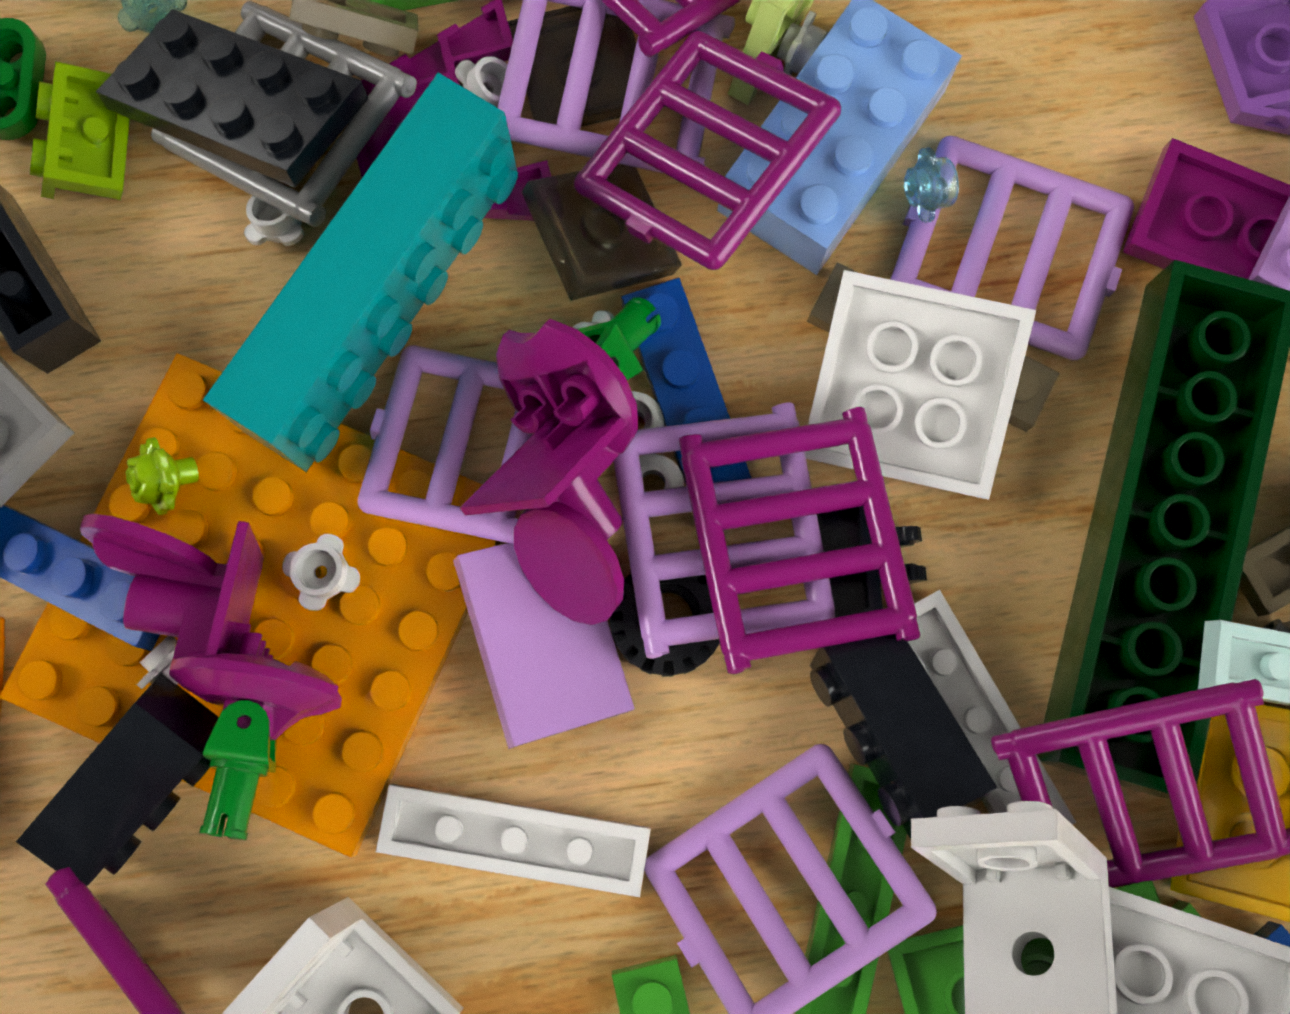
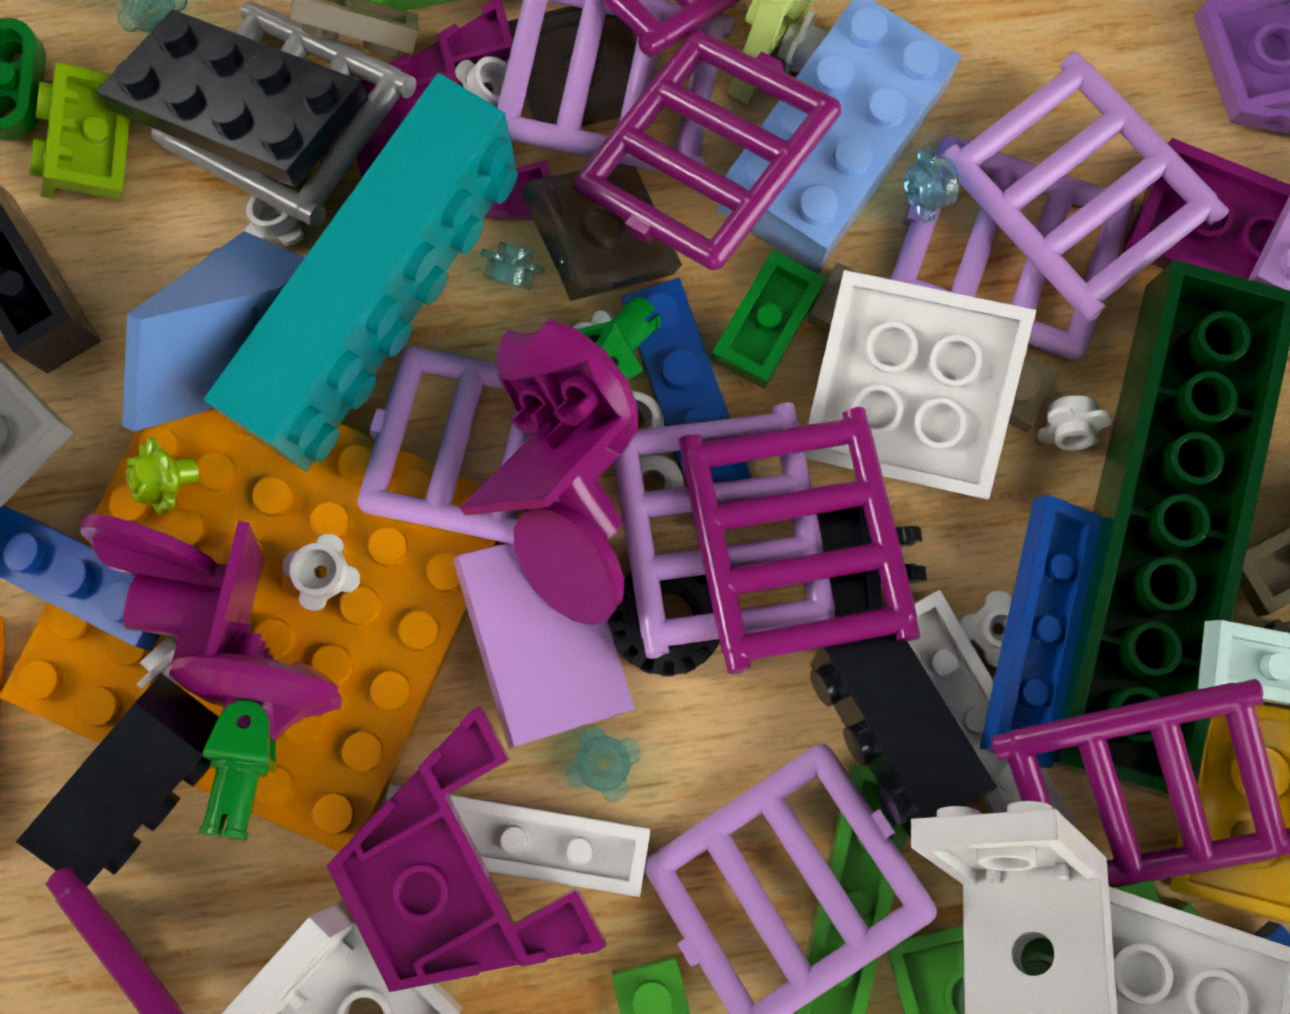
(196, 326): none -> medium blue slope
(426, 891): none -> magenta wing
(512, 265): none -> clear light blue plate
(609, 781): none -> clear light blue plate
(768, 318): none -> green plate
(980, 625): none -> white plate
(1043, 620): none -> blue plate
(1074, 423): none -> white plate
(1116, 118): none -> lavender bar

